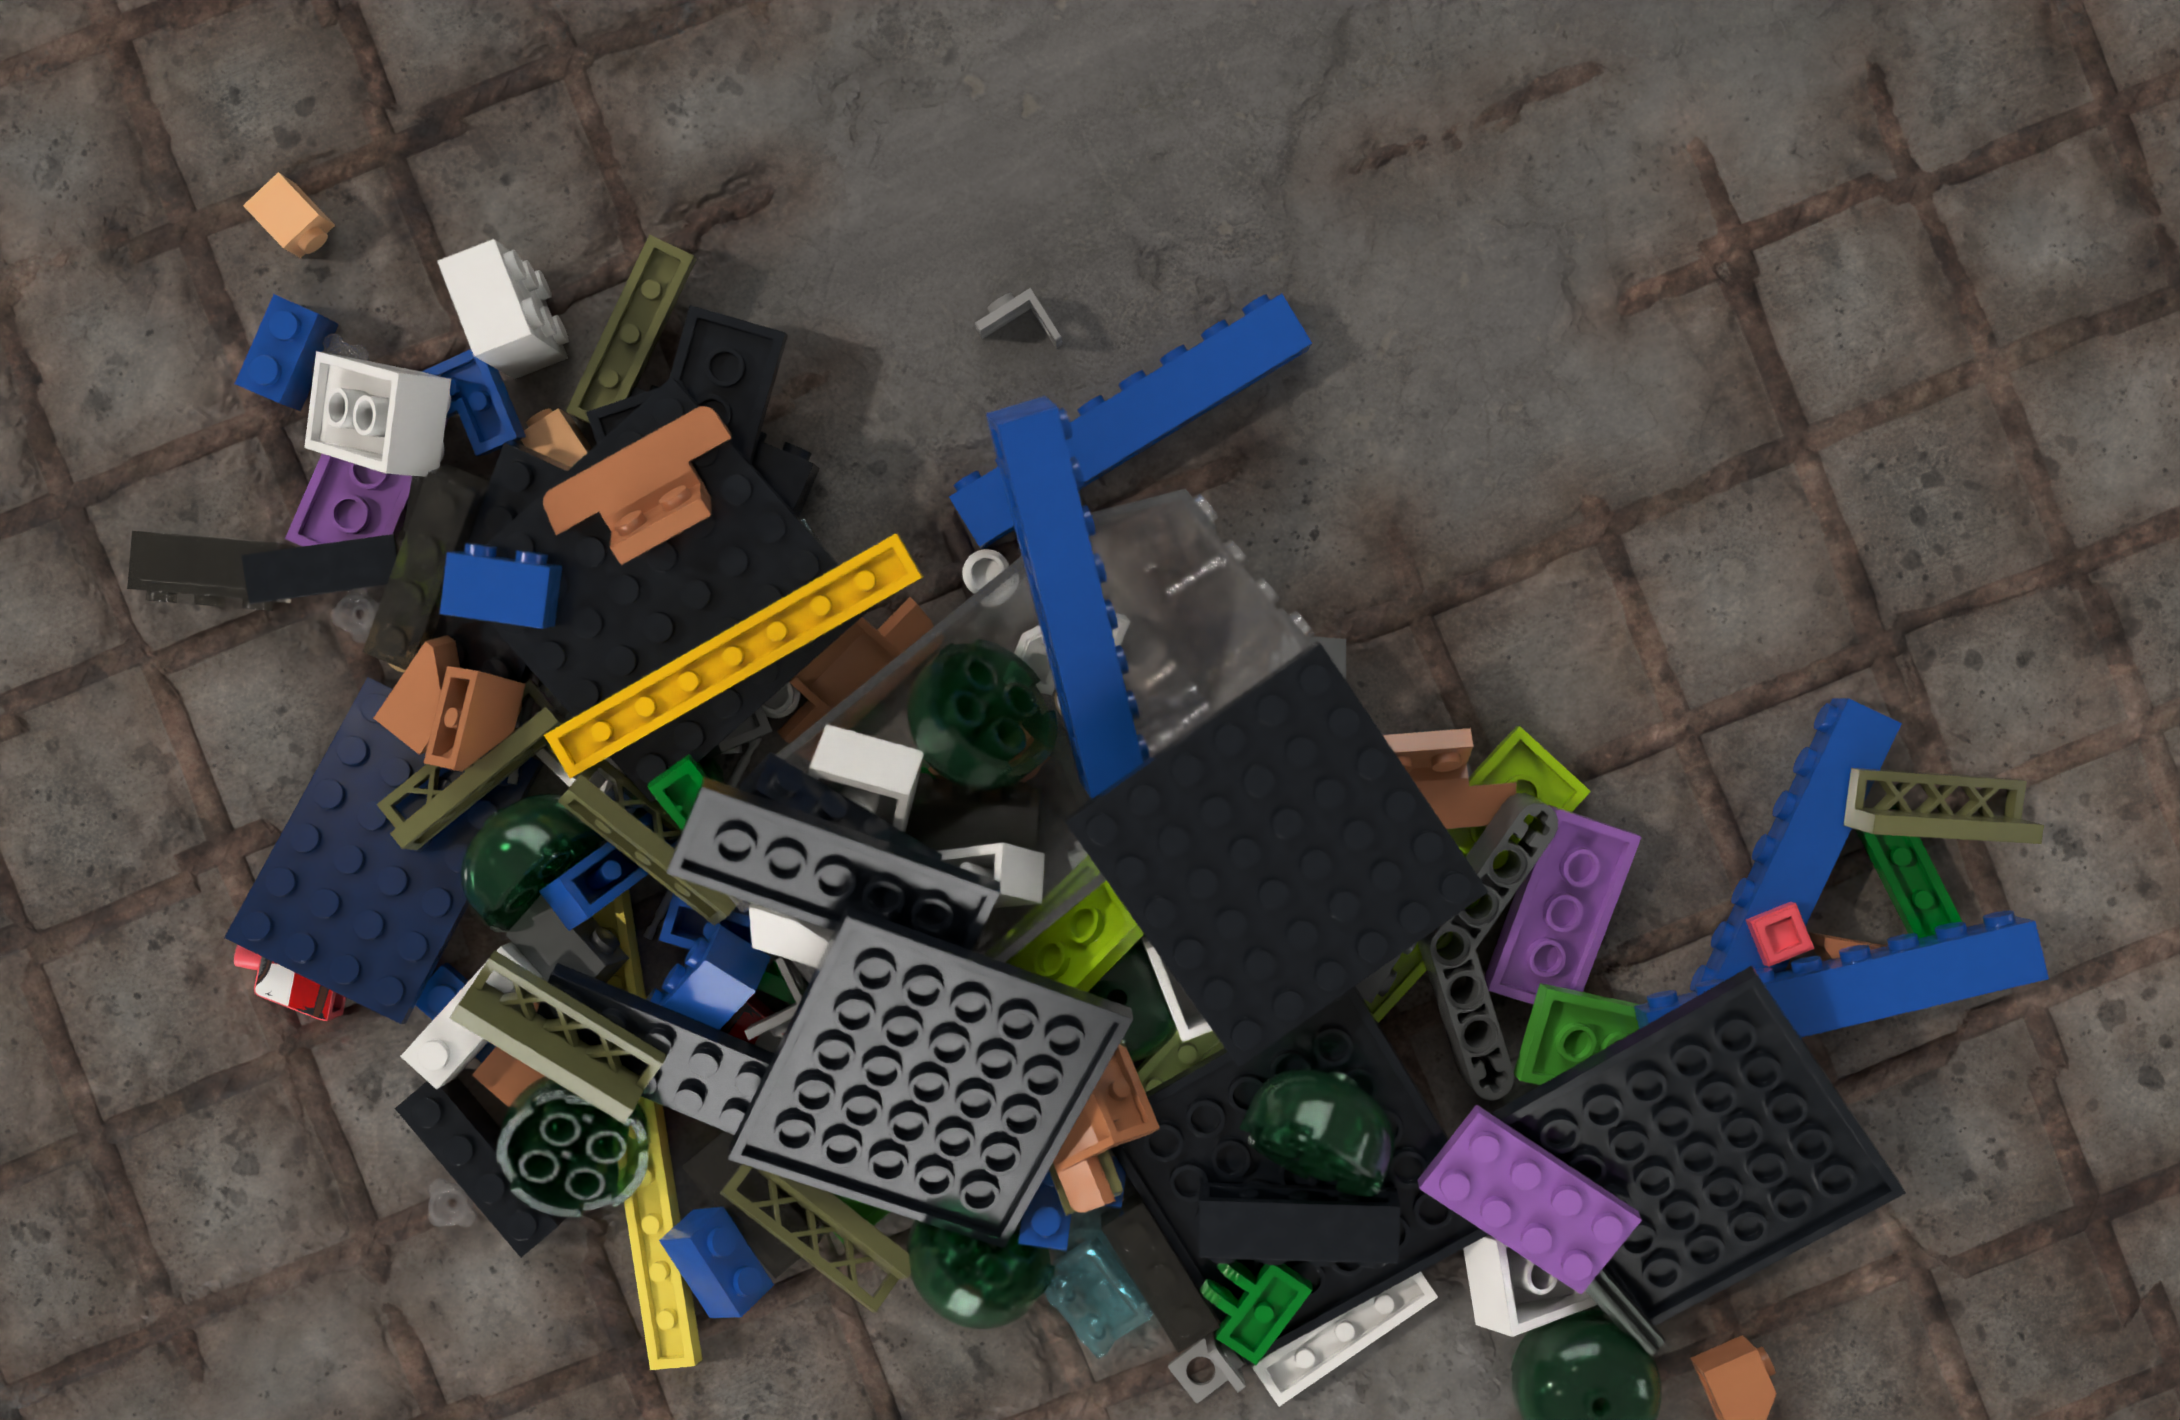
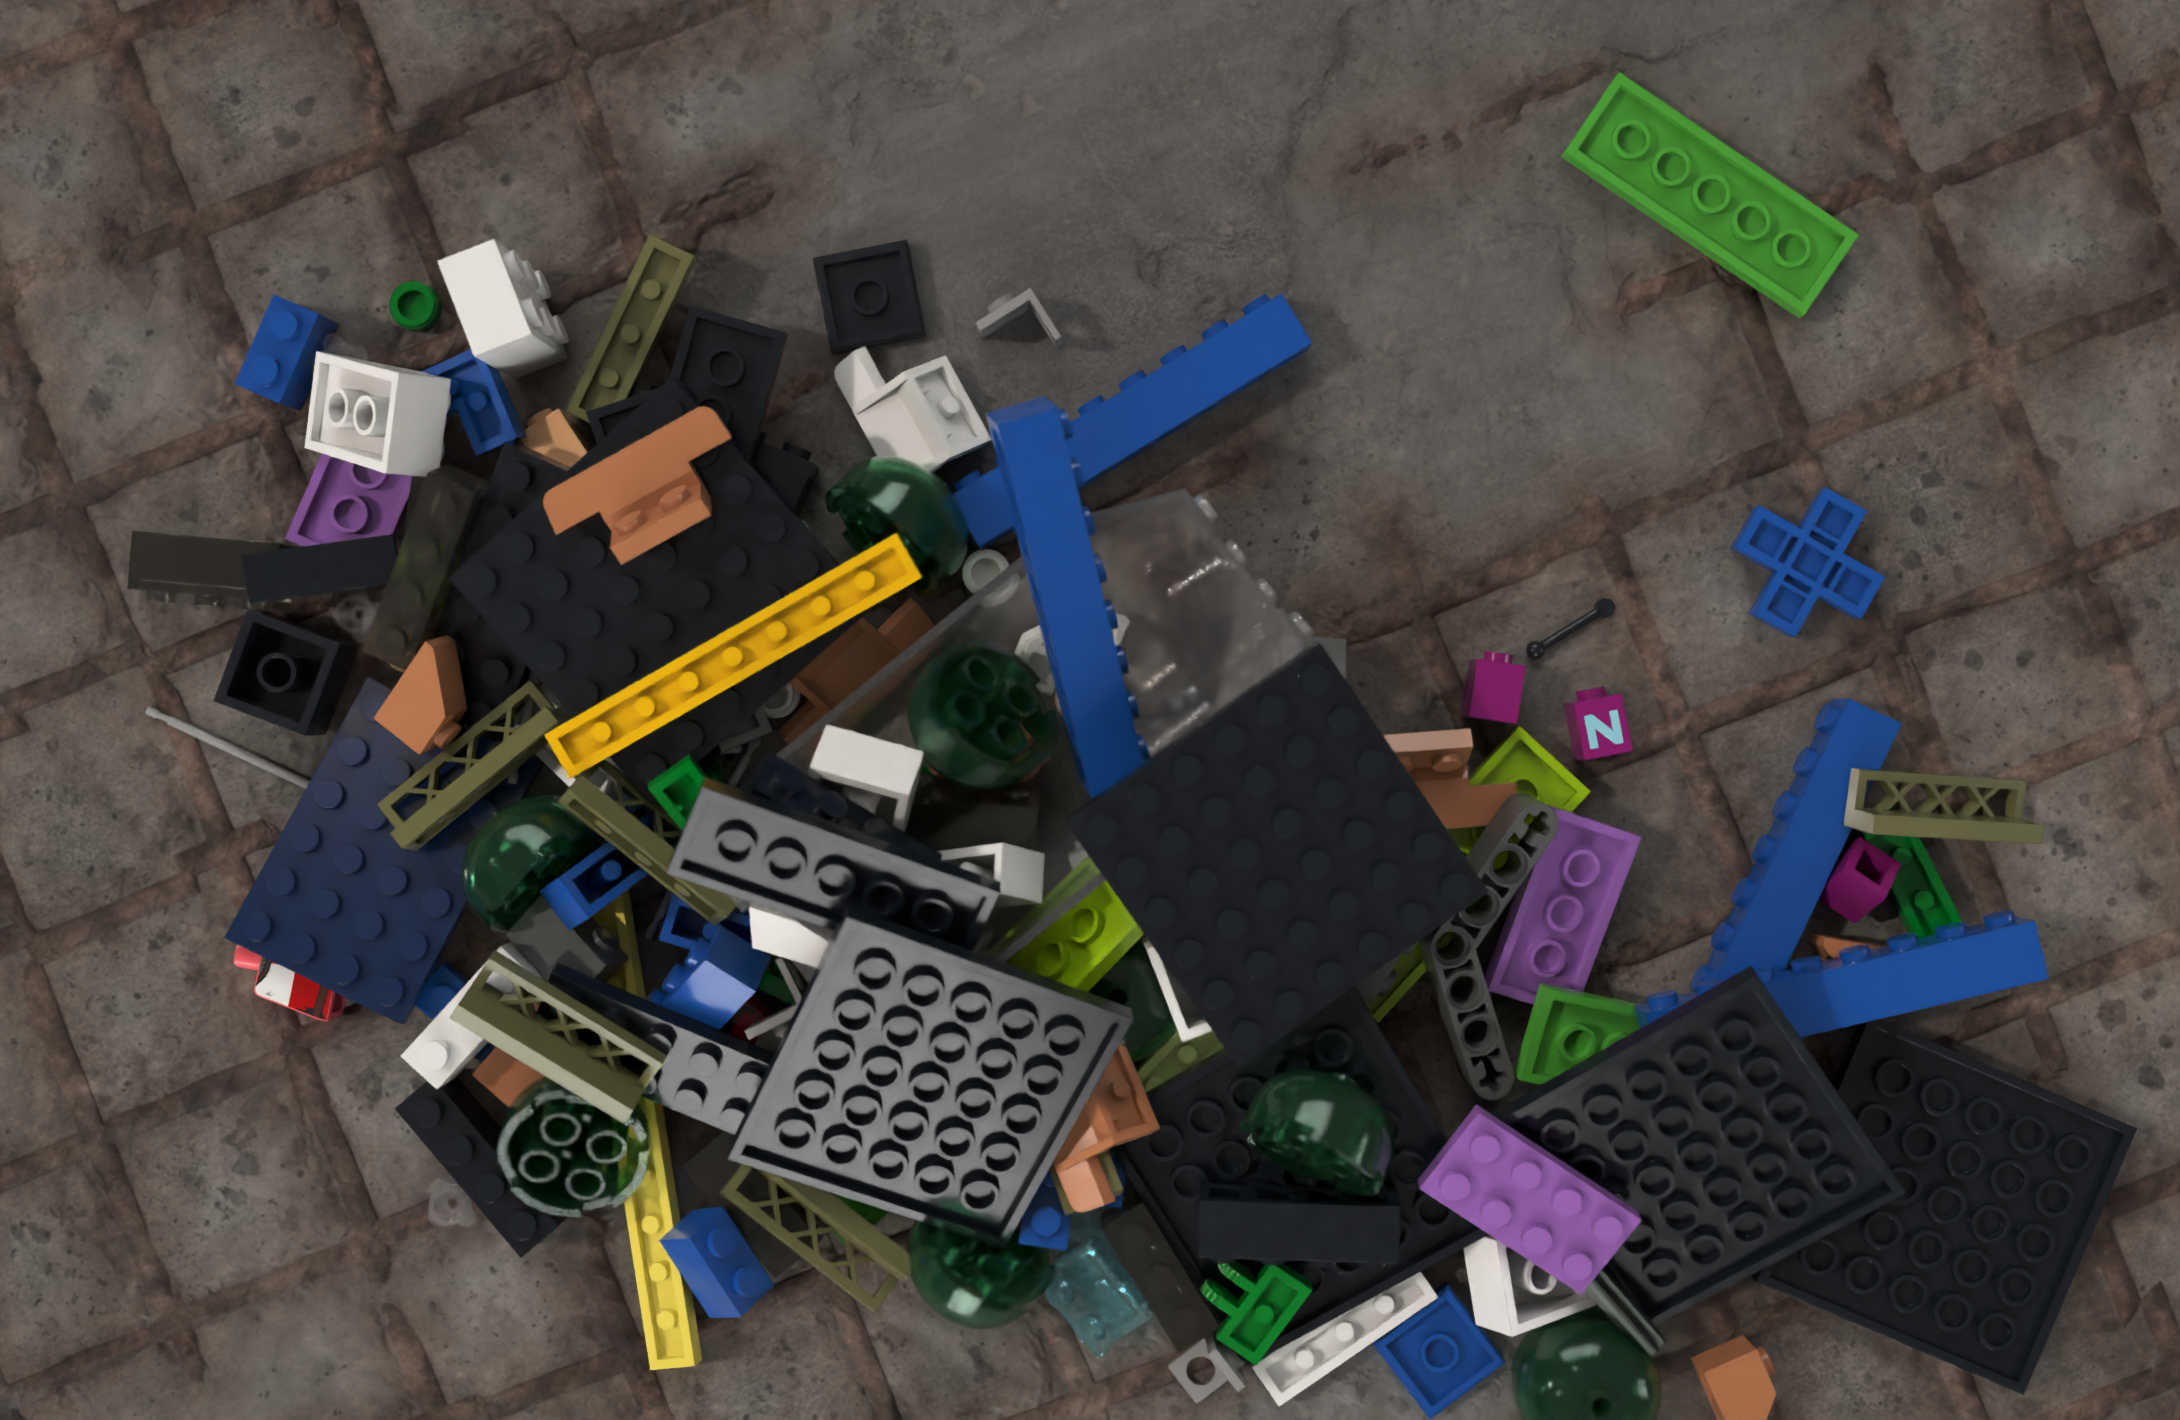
(228, 747): none -> light grey piece
(286, 673): none -> black brick
(290, 216): light nougat brick -> none
(415, 306): none -> green tile
(472, 717): nougat slope -> none
(501, 588): blue brick -> none
(869, 297): none -> black tile
(915, 415): none -> white plate
(918, 503): none -> clear green cylinder
(1439, 1352): none -> blue tile
(1493, 688): none -> magenta brick
(1597, 724): none -> magenta brick
(1602, 608): none -> black hinge
(1709, 195): none -> bright green plate
(1779, 934): coral tile -> none
(1807, 562): none -> blue plate
(1859, 880): none -> magenta brick
(1991, 1214): none -> black plate

